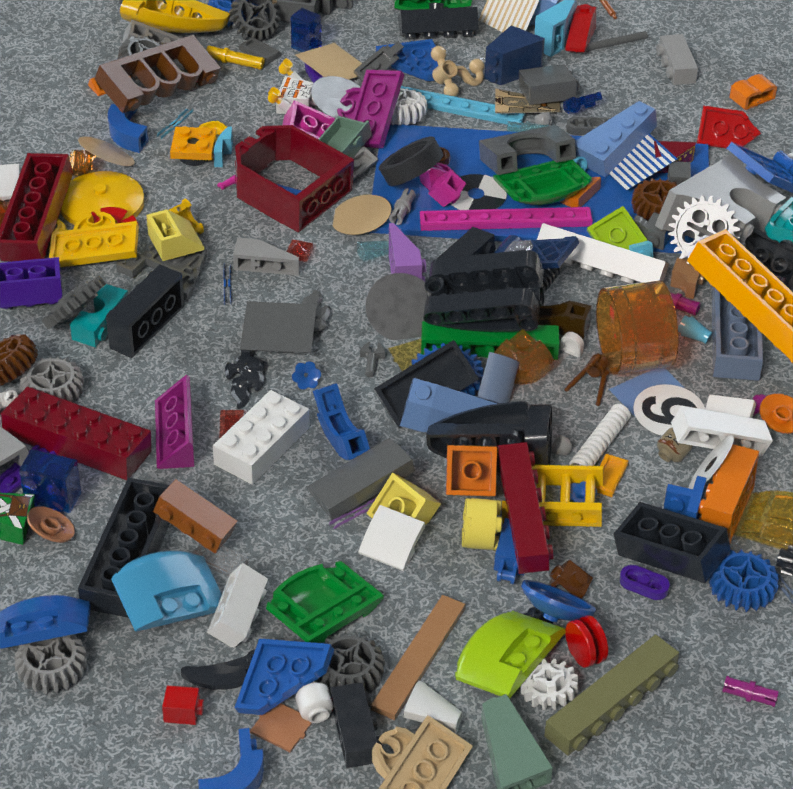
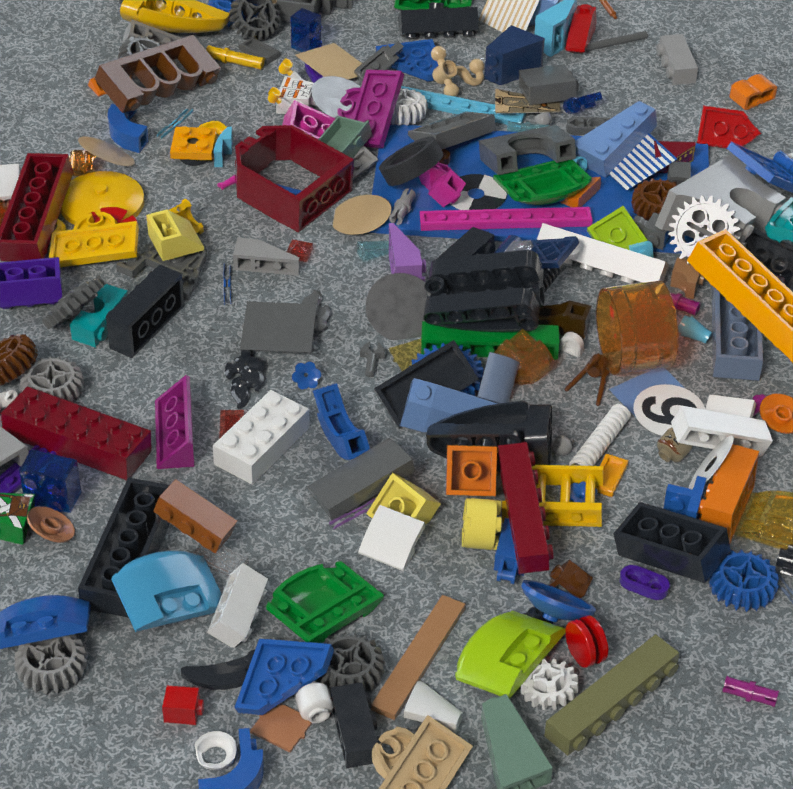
(216, 739): none -> white piece
(456, 128): none -> dark grey slope

